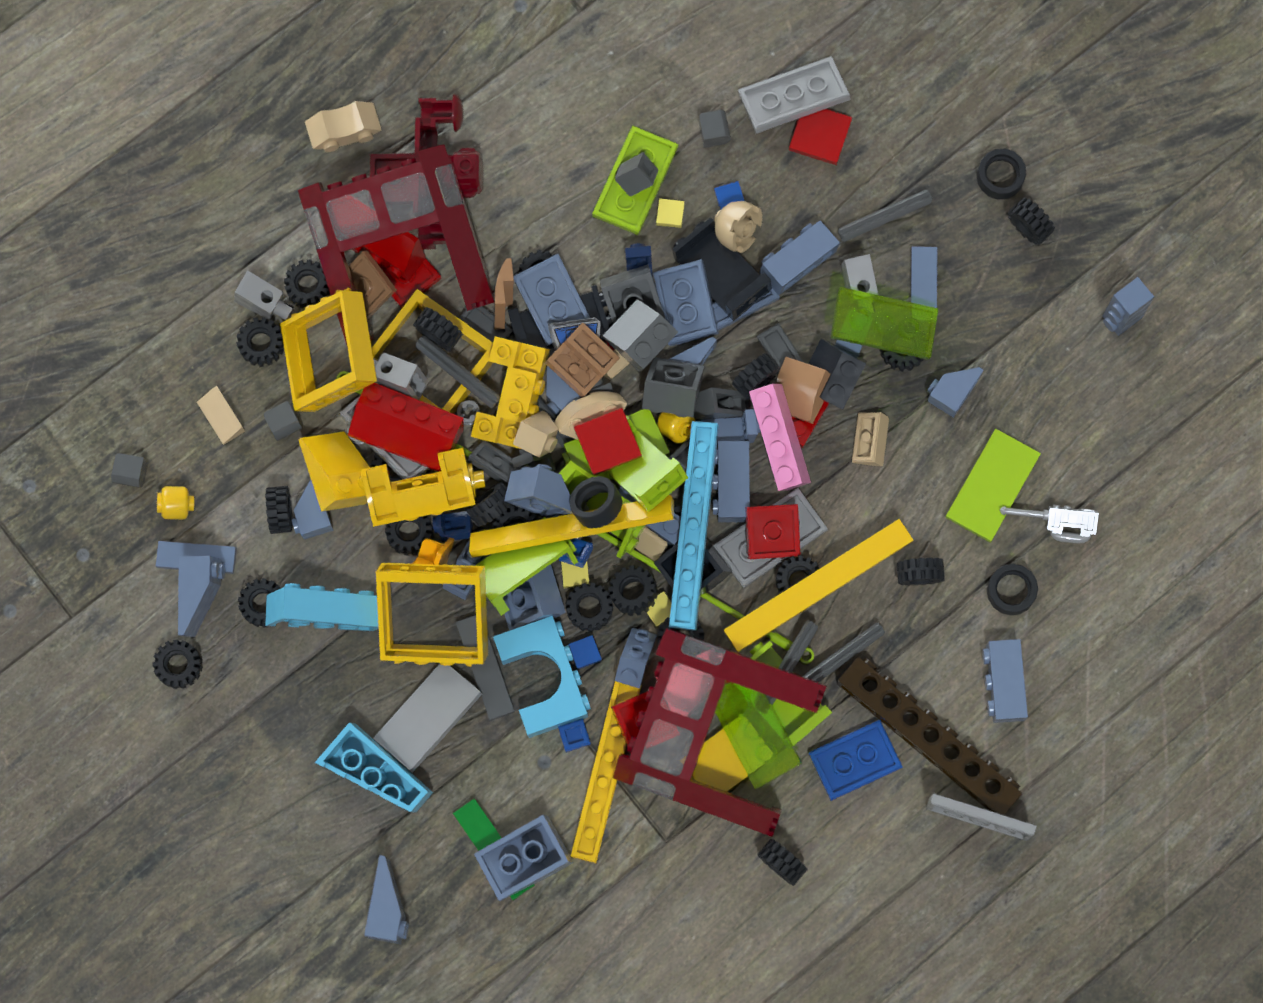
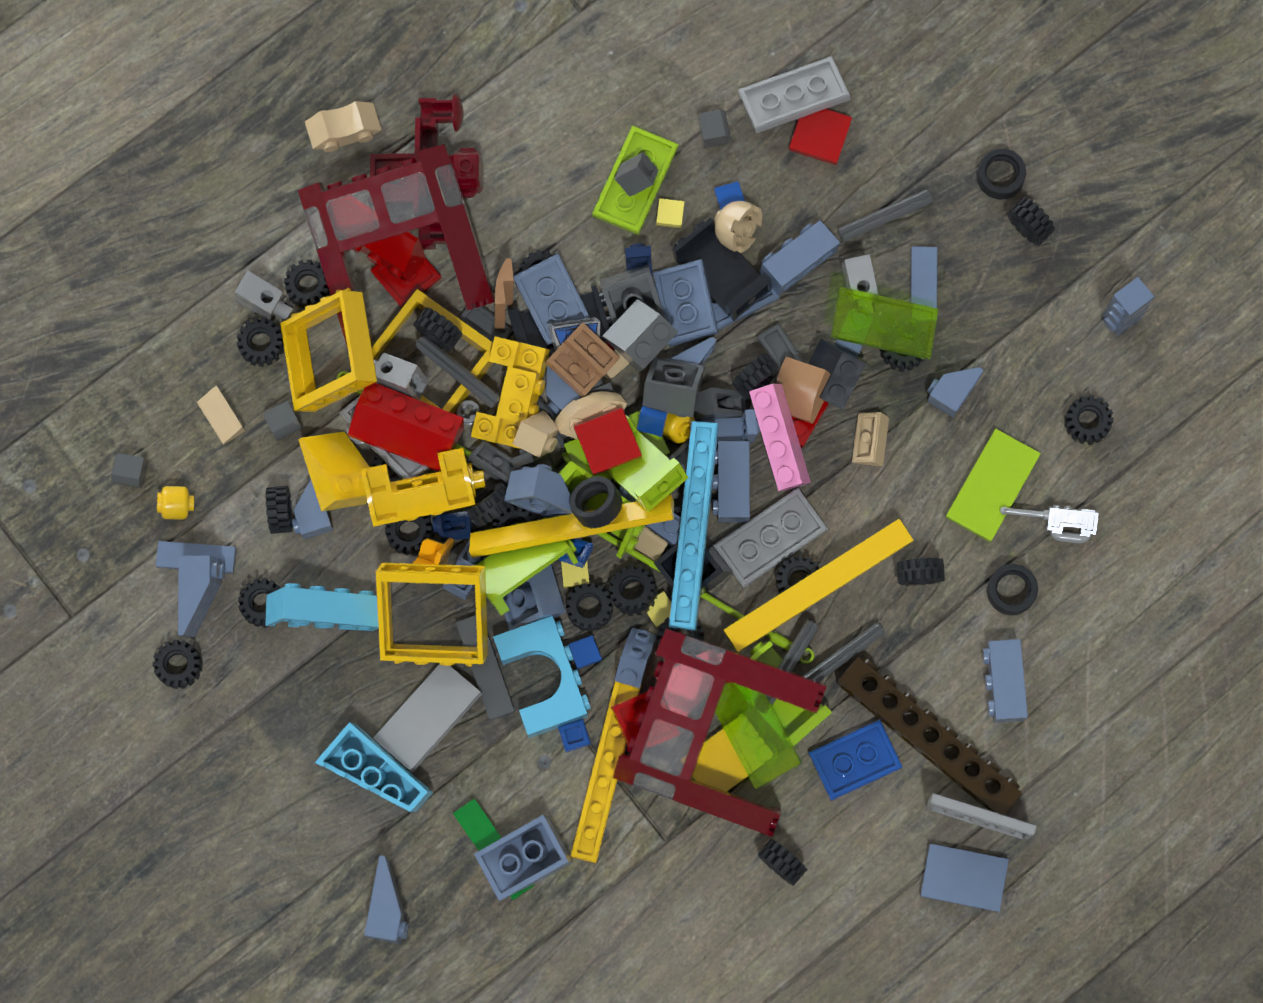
(371, 282): medium nougat tile -> none
(652, 421): none -> blue tile
(772, 531): red tile -> none
(964, 878): none -> sand blue tile
(1077, 430): none -> black tyre

